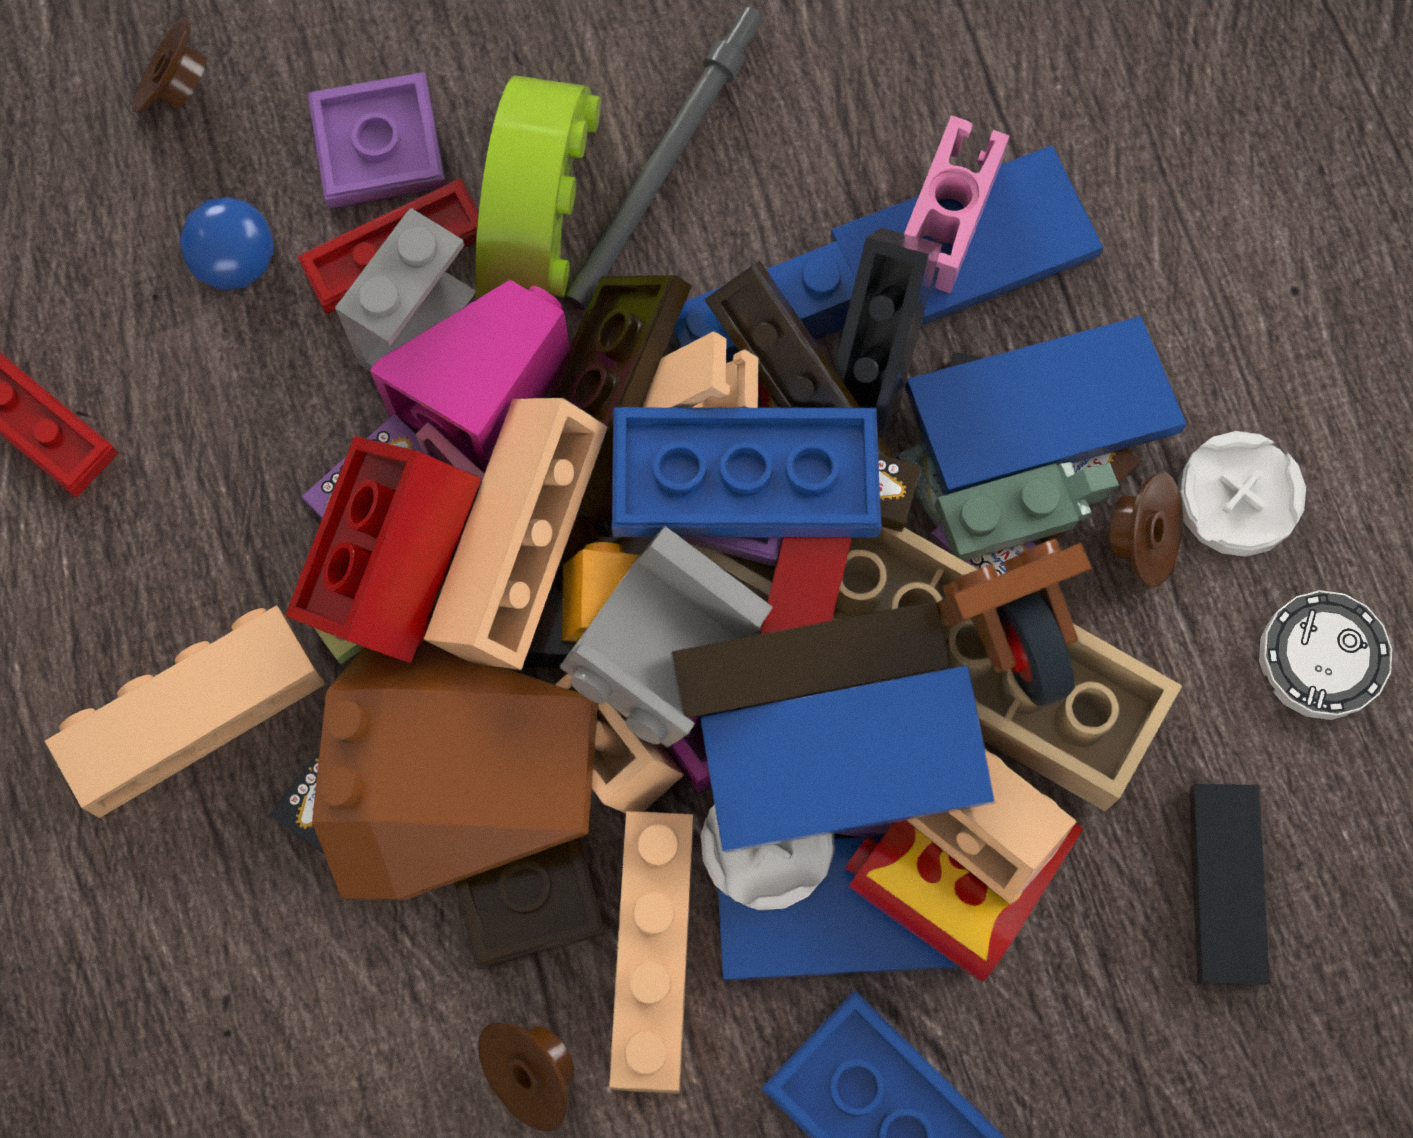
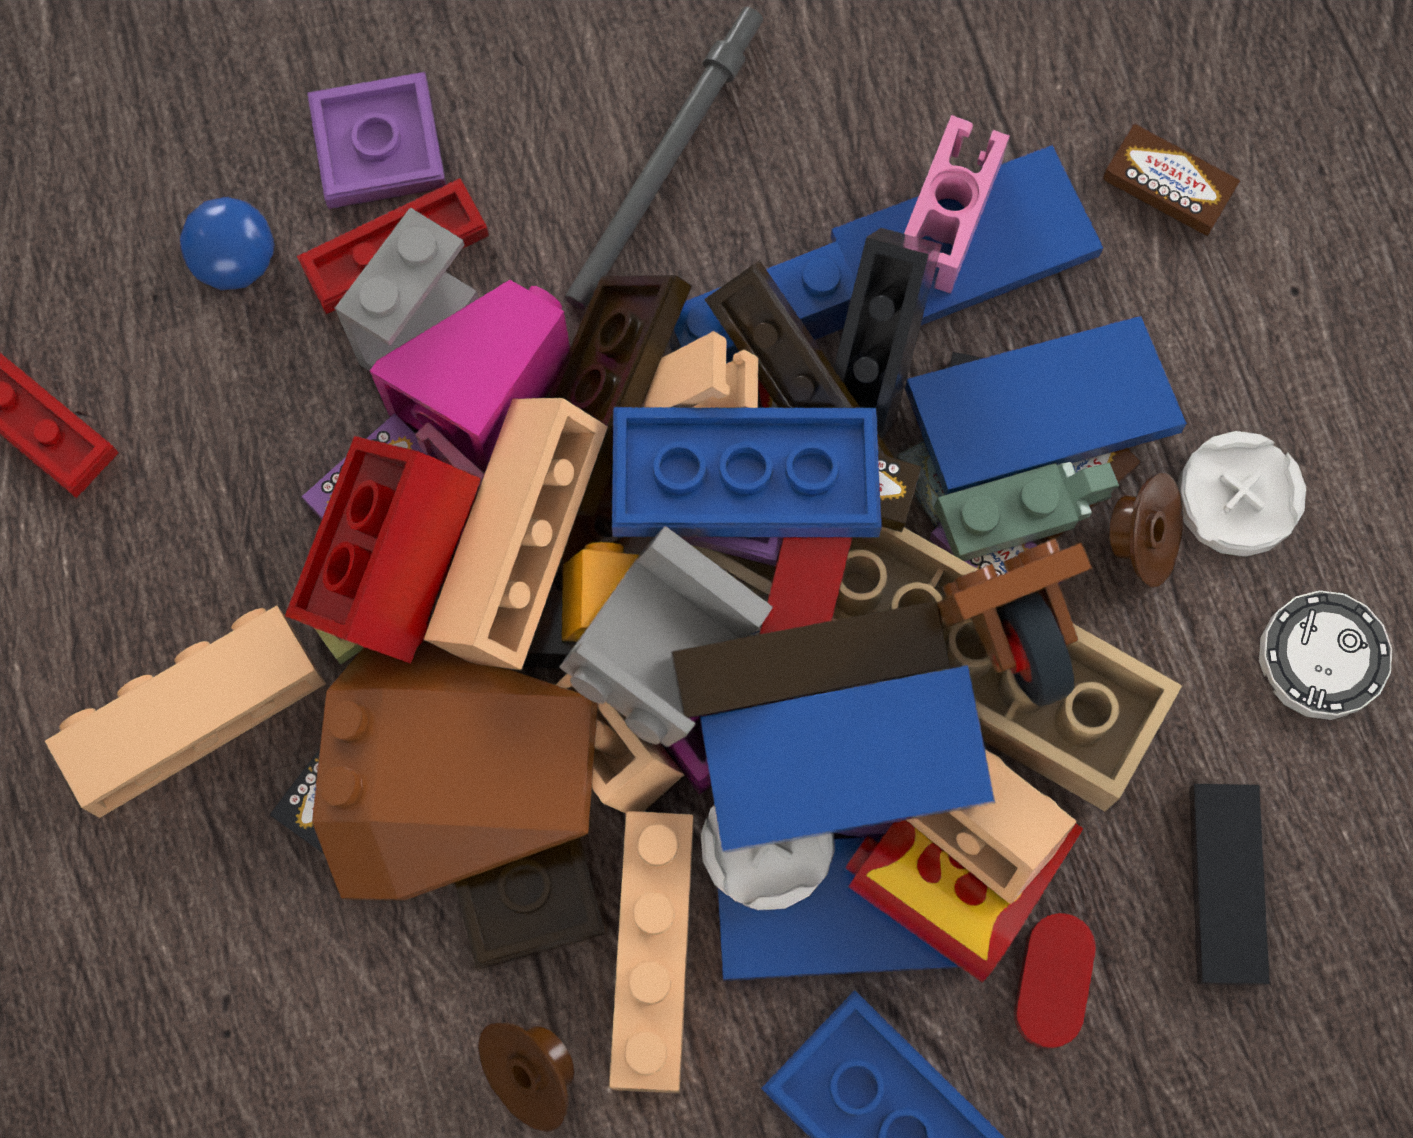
(171, 71): reddish brown piece -> none
(529, 184): lime brick -> none
(1054, 981): none -> red tile
(1170, 179): none -> tile

